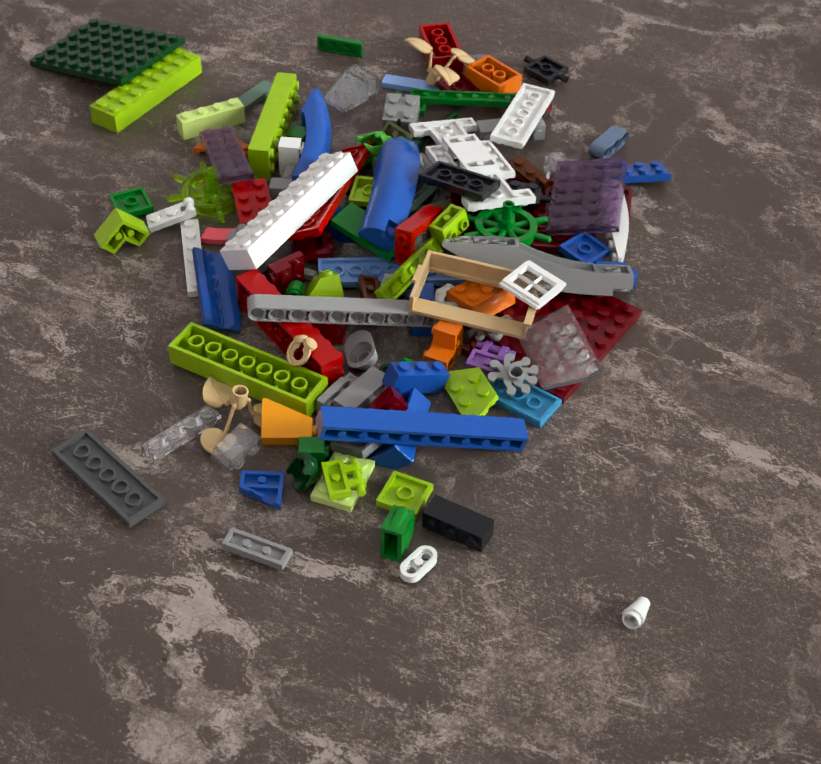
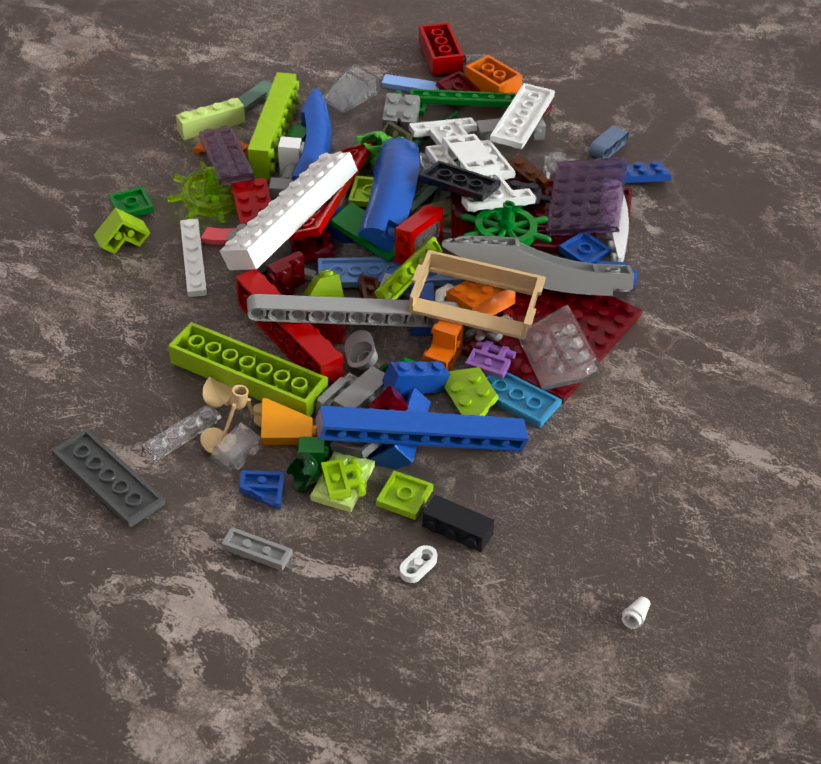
(107, 52): dark green plate -> none
(148, 89): lime brick -> none
(171, 215): white plate -> none
(216, 291): blue plate -> none
(296, 288): green brick -> none
(309, 346): tan piece -> none
(340, 45): green tile -> none
(396, 533): green torso -> none
(439, 71): tan plant -> none
(449, 223): lime brick -> none
(514, 374): light grey animal -> none
(532, 284): white piece -> none
(546, 69): black plate -> none

